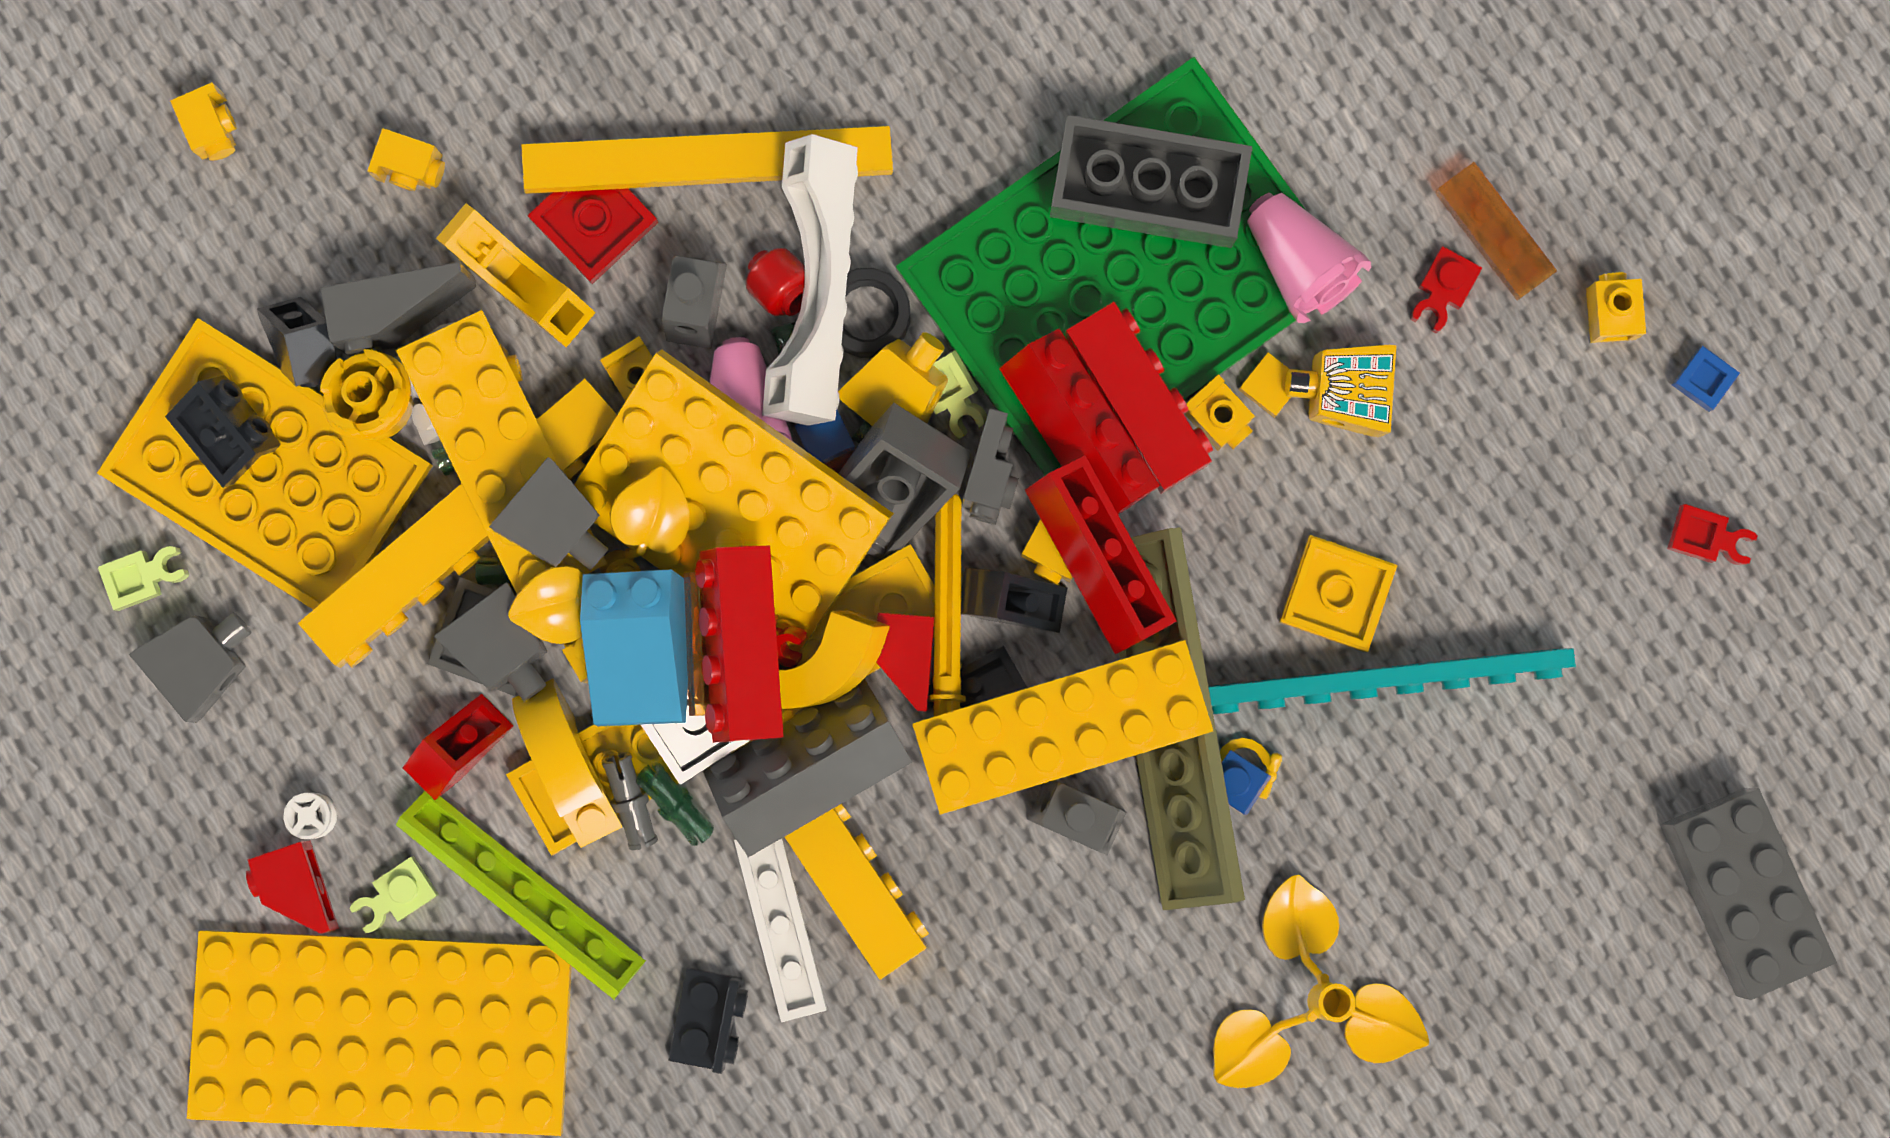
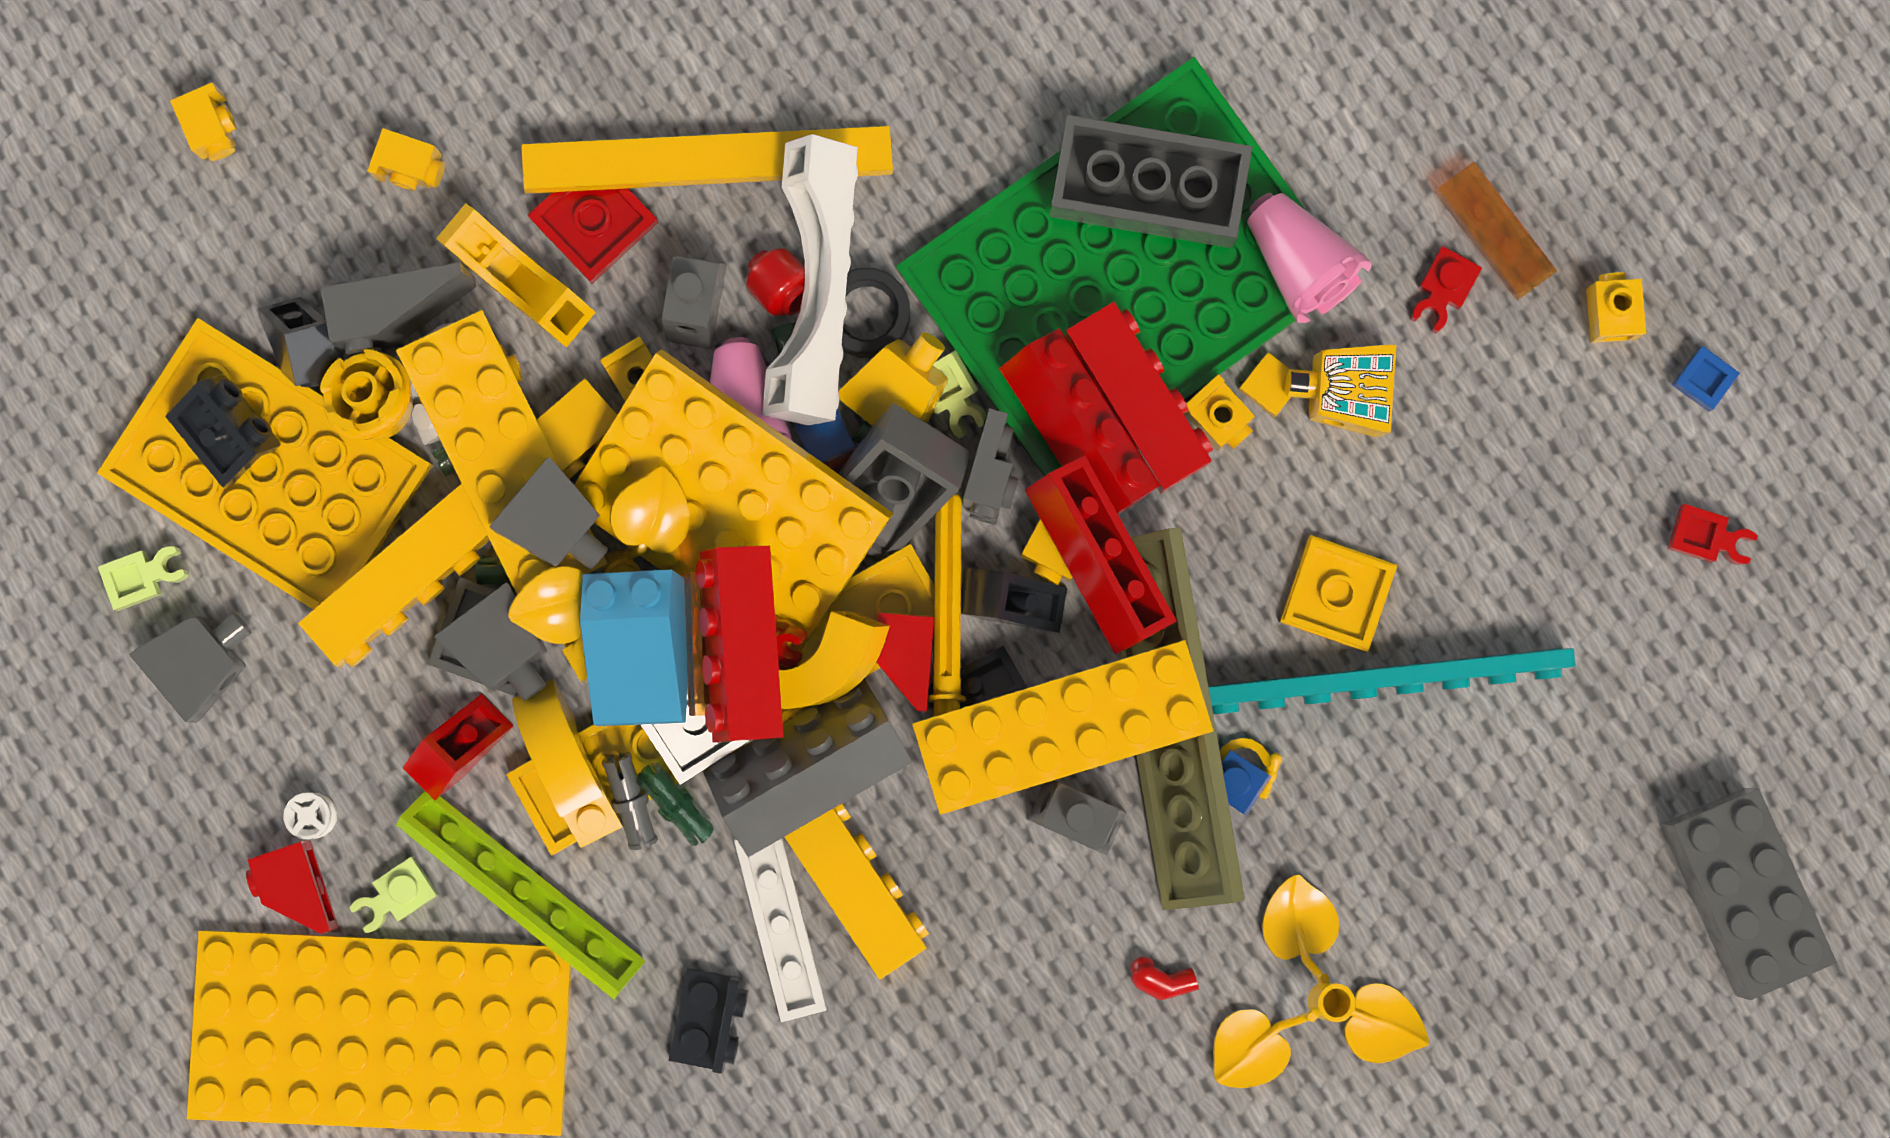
(1158, 983): none -> red arm

